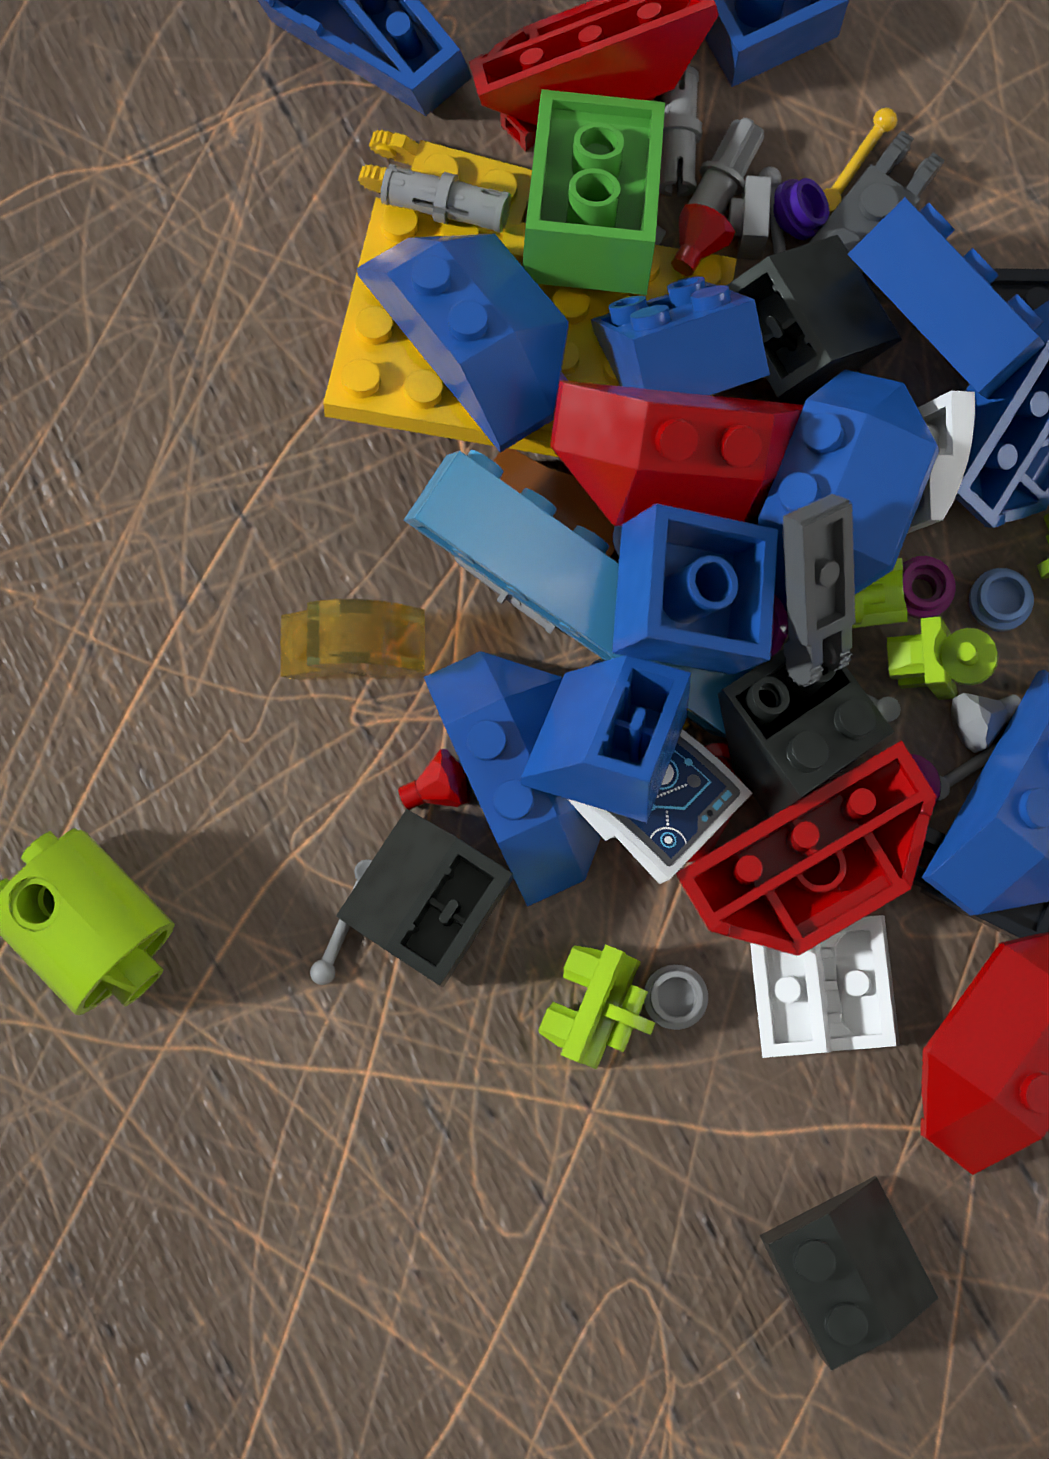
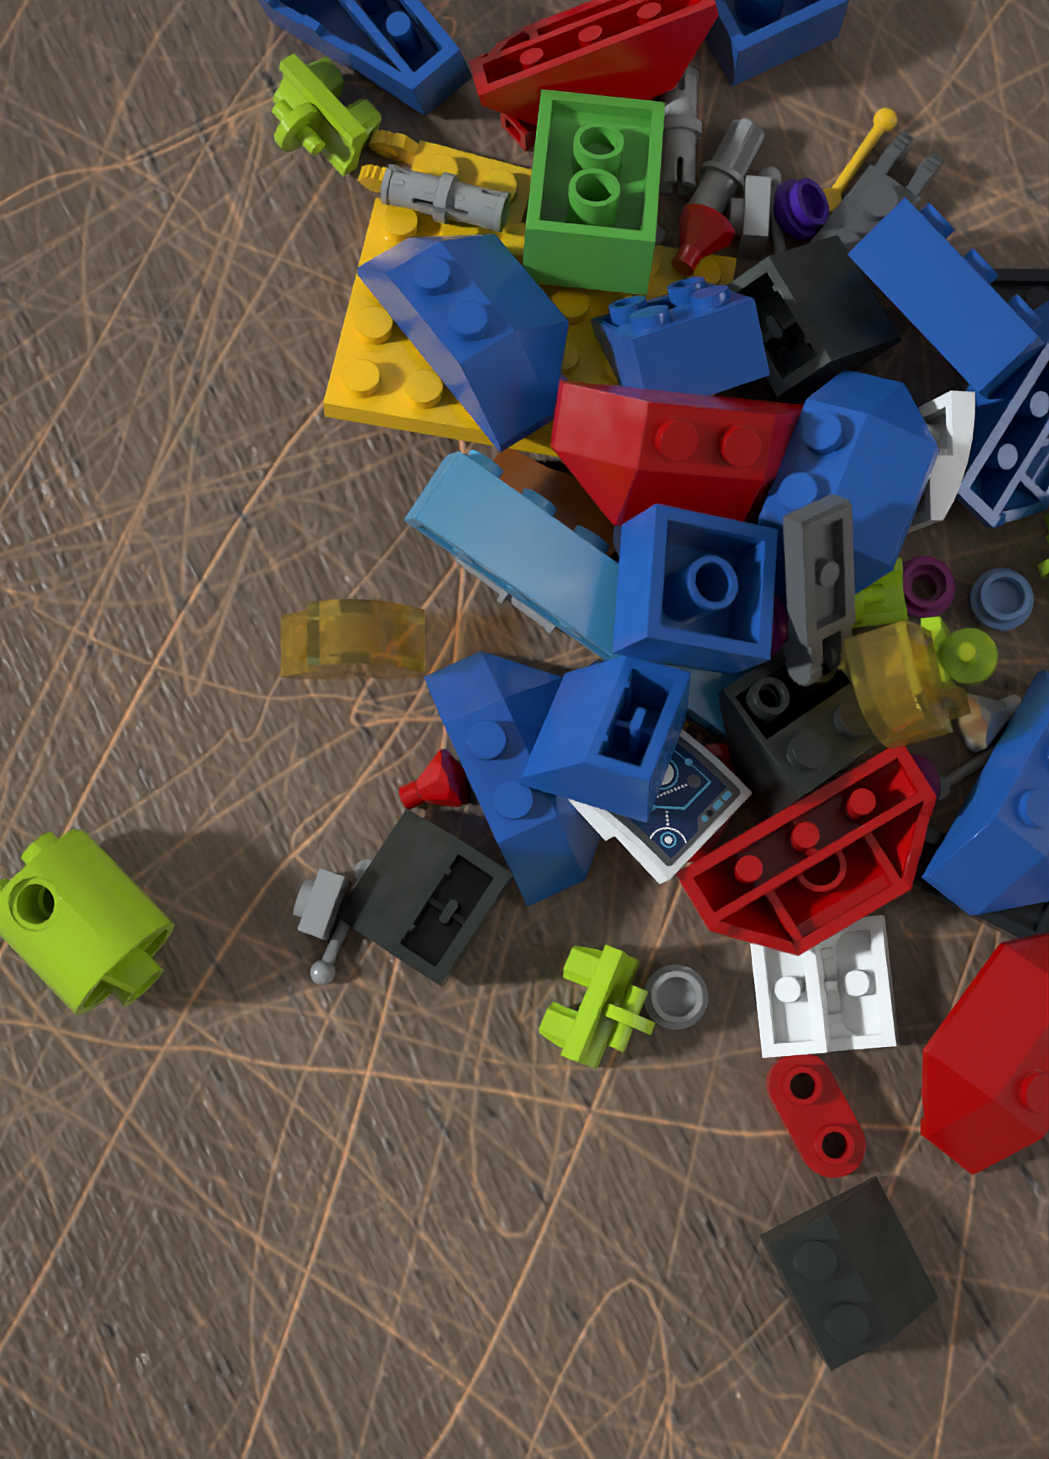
(316, 118): none -> lime hips
(320, 902): none -> light grey plate
(816, 1115): none -> red plate
(902, 685): none -> clear yellow brick

